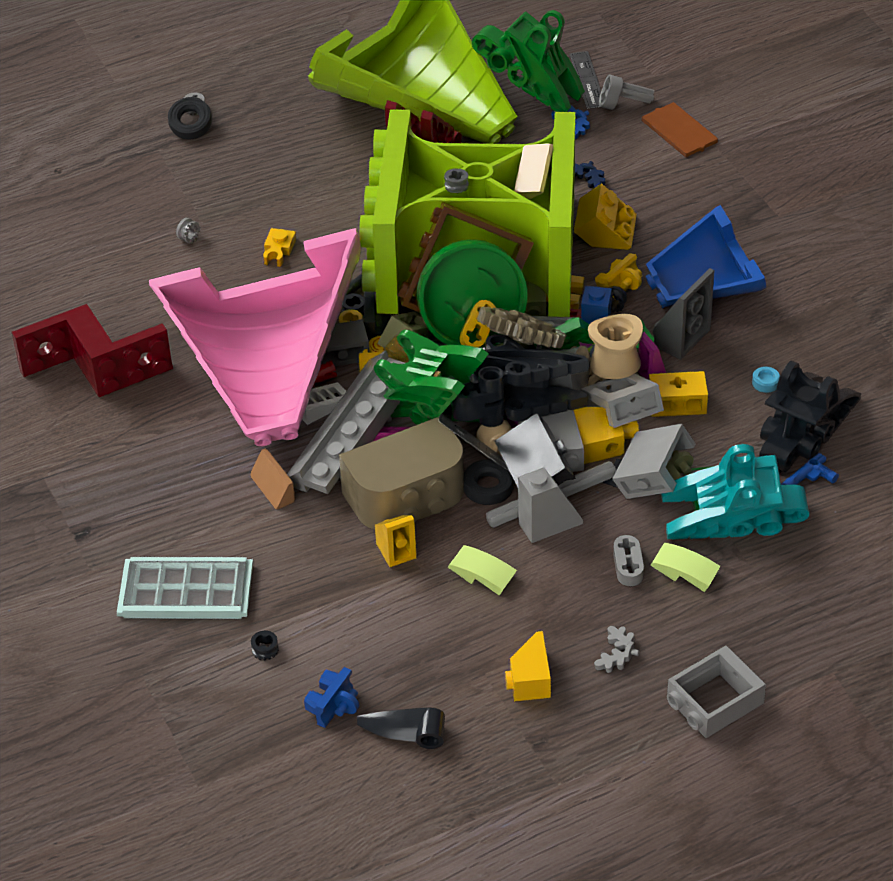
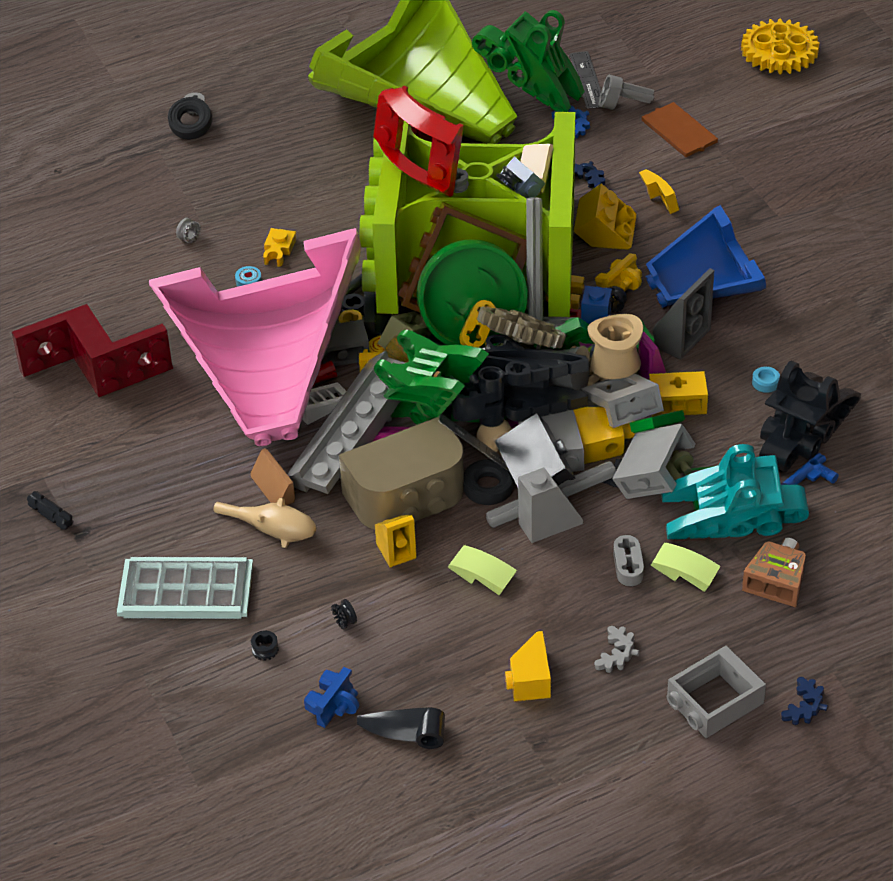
(50, 510): none -> black axle
(247, 275): none -> medium azure tile
(273, 519): none -> tan piece
(344, 613): none -> black bush
(398, 106): none -> red wedge
(509, 177): none -> black bush
(531, 182): none -> sand blue brick
(534, 257): none -> light grey axle
(657, 421): none -> green tile
(658, 187): none -> yellow slope
(776, 572): none -> nougat torso
(780, 46): none -> yellow gear
(810, 695): none -> dark blue animal

